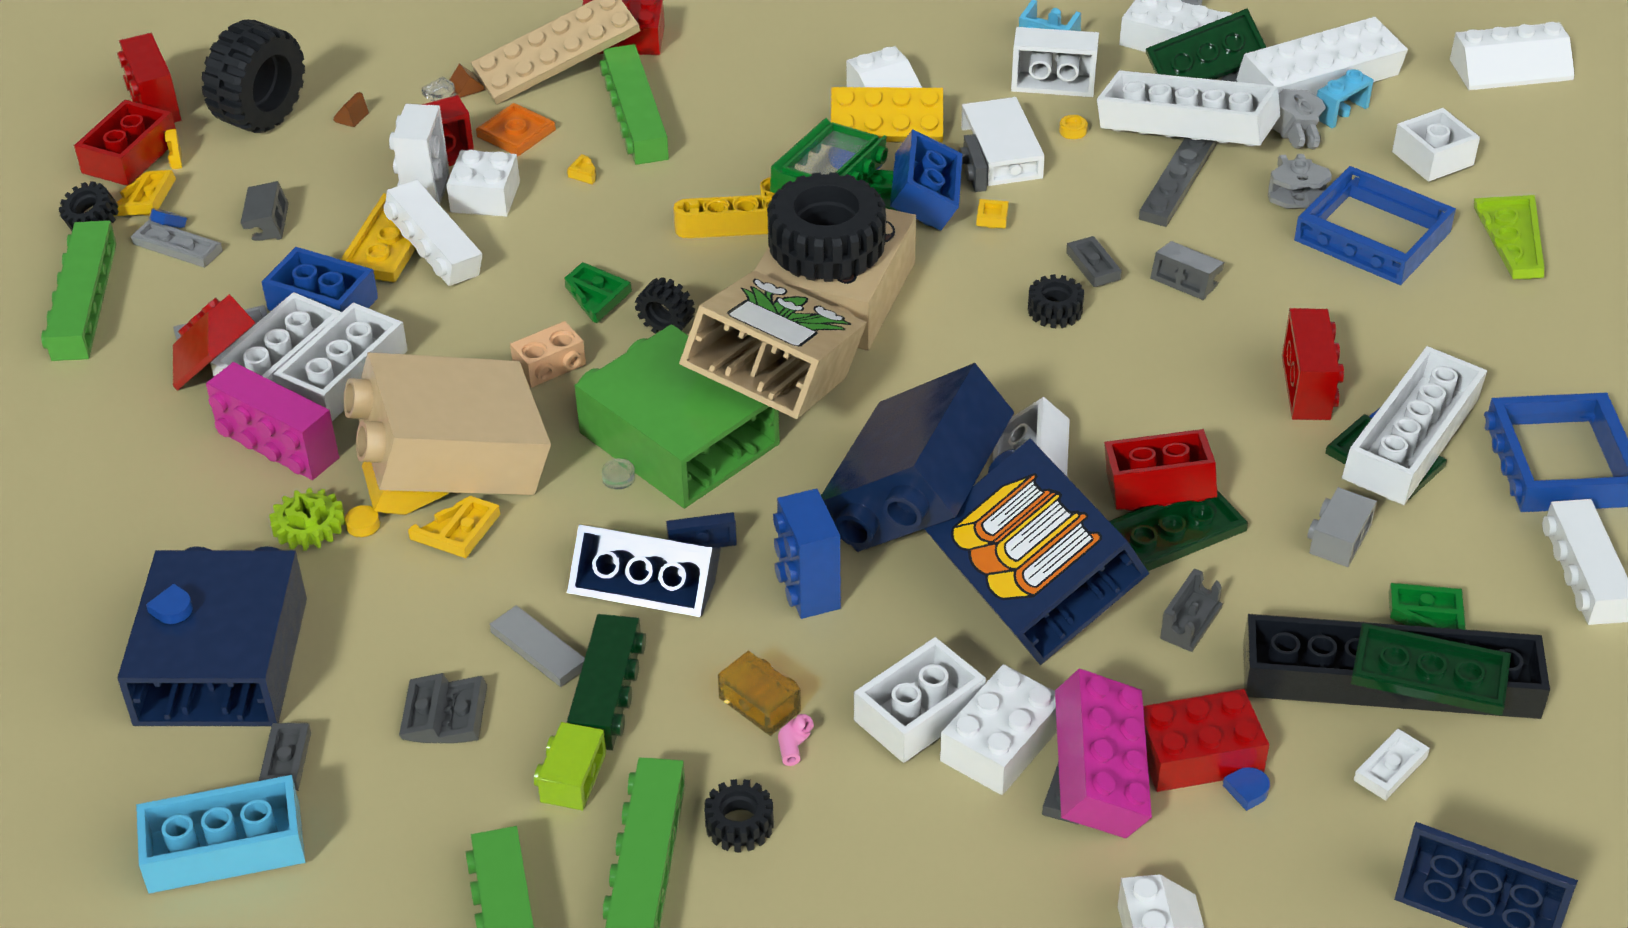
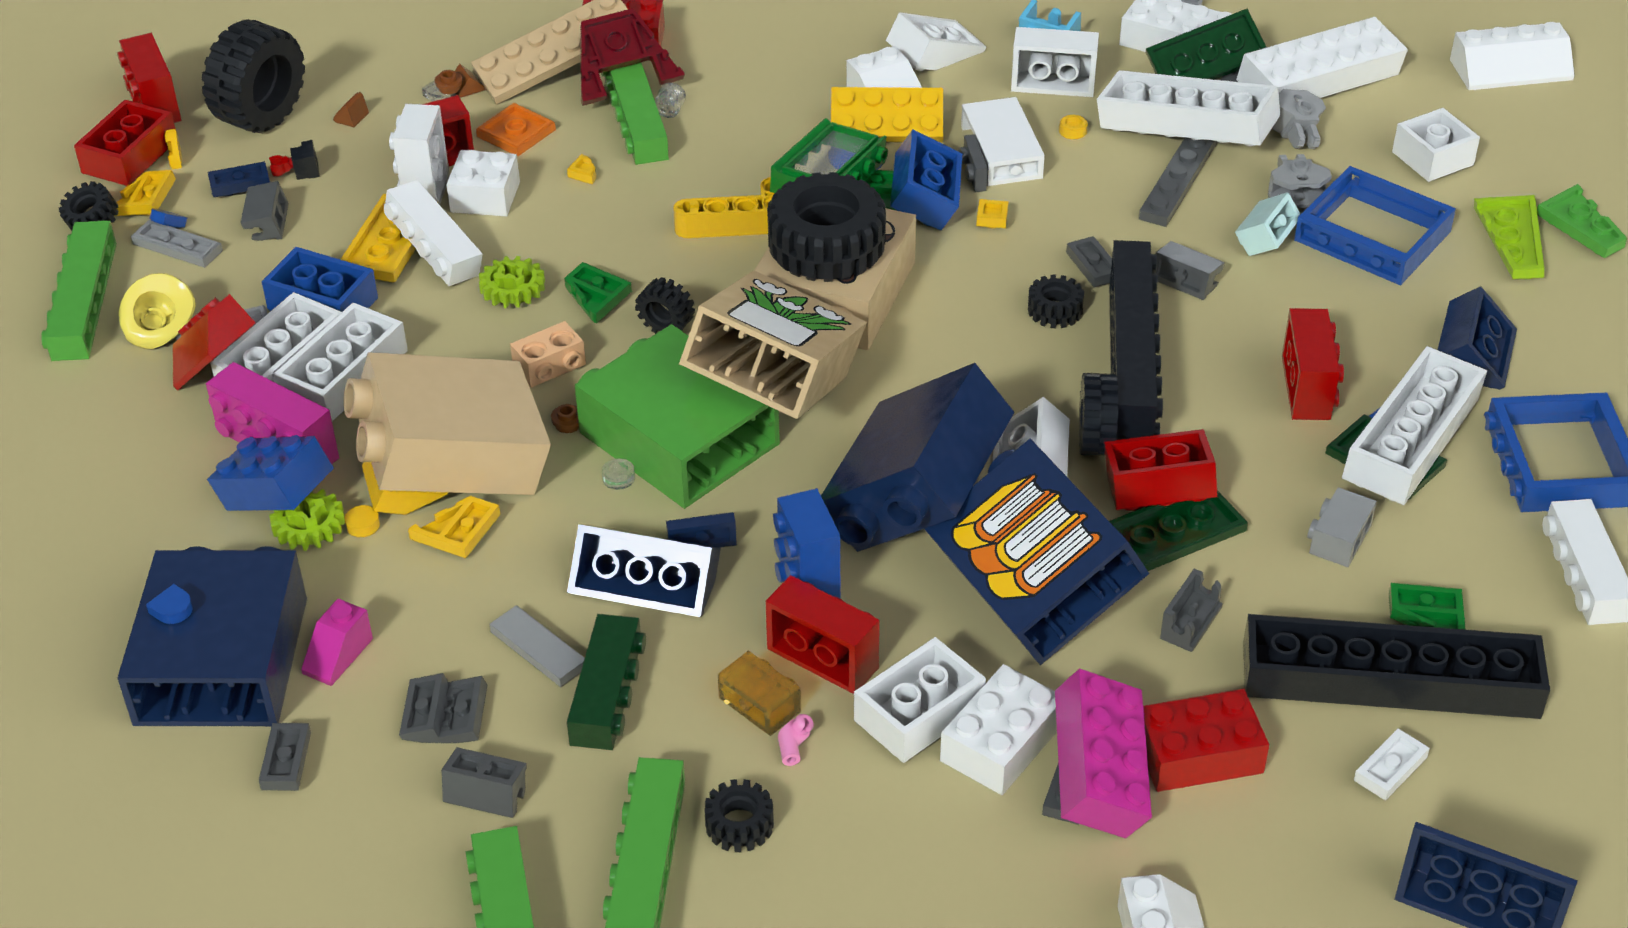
(155, 310): none -> light yellow hat
(219, 834): medium azure brick -> none
(237, 179): none -> dark blue plate
(270, 473): none -> blue brick
(302, 159): none -> black piece
(336, 641): none -> dark pink slope
(448, 82): none -> dark orange plate
(483, 782): none -> dark grey hinge
(511, 281): none -> lime gear
(565, 418): none -> dark orange plate
(570, 766): lime brick -> none
(618, 42): none -> dark red wing
(670, 100): none -> clear wheel
(822, 634): none -> red brick
(932, 41): none -> white slope
(1097, 412): none -> black bush
(1134, 338): none -> black brick
(1247, 786): blue tile -> none
(1268, 224): none -> light aqua brick
(1352, 87): medium azure window -> none
(1431, 669): dark green tile -> none
(1479, 335): none -> dark blue slope
(1582, 221): none -> bright green wing

